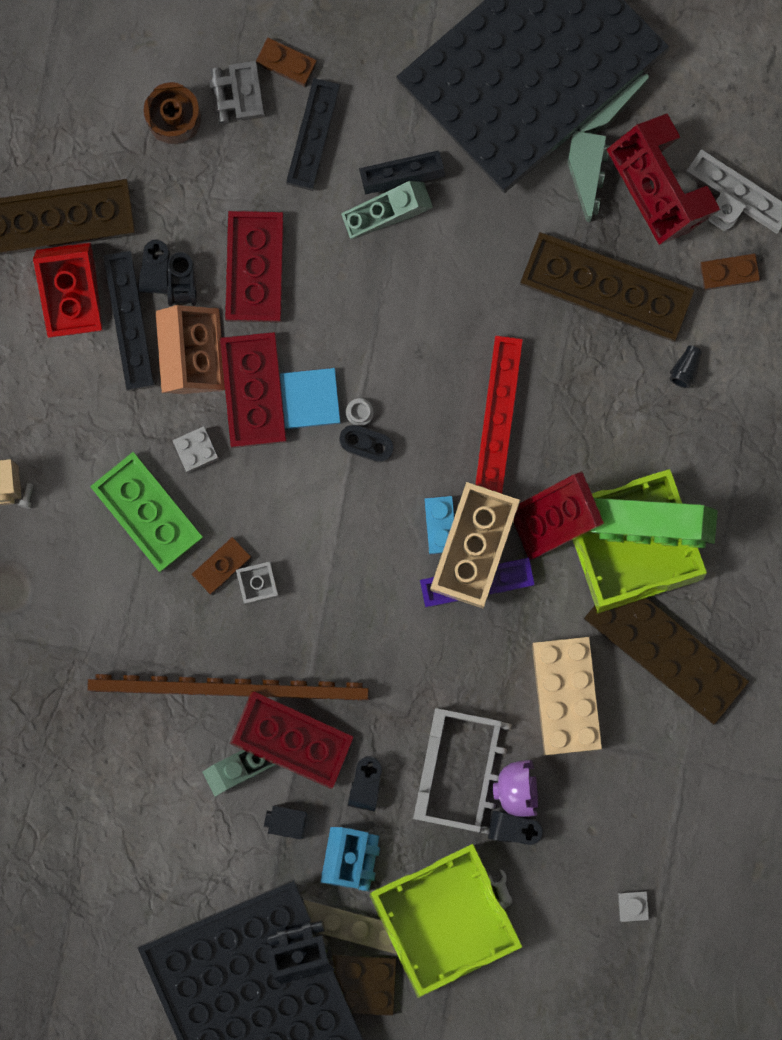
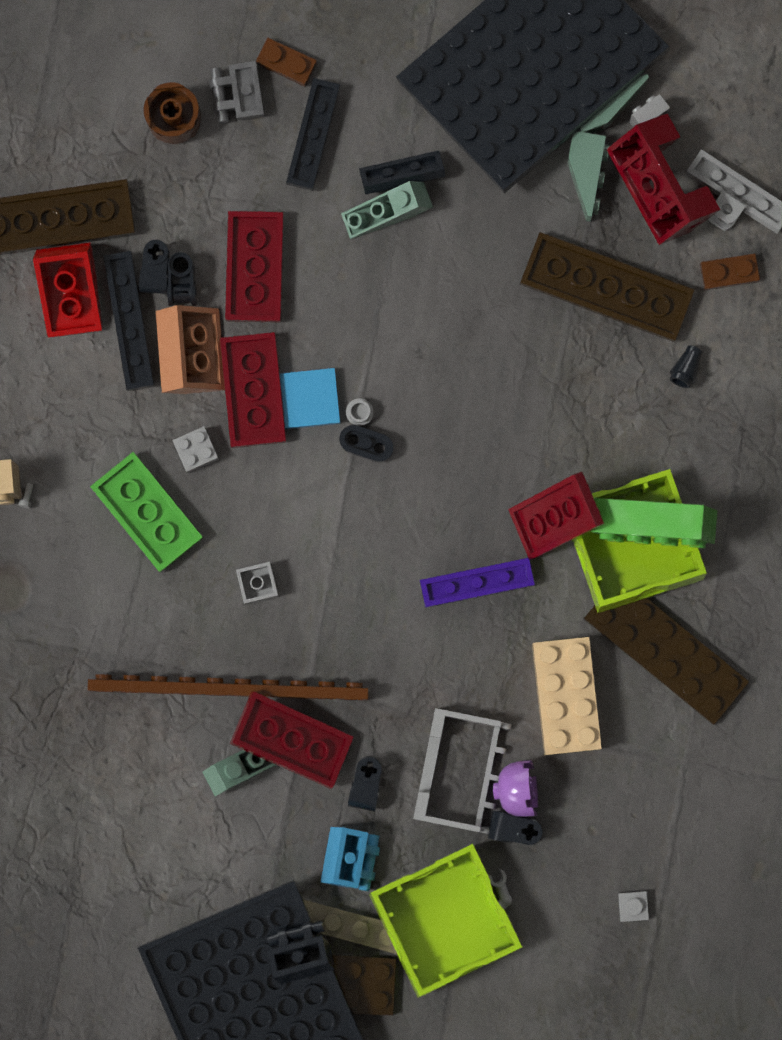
(221, 565): reddish brown plate -> none
(285, 822): black brick -> none
(439, 522): dark azure plate -> none
(474, 545): tan brick -> none
(498, 413): red plate -> none
(655, 107): none -> light grey piece

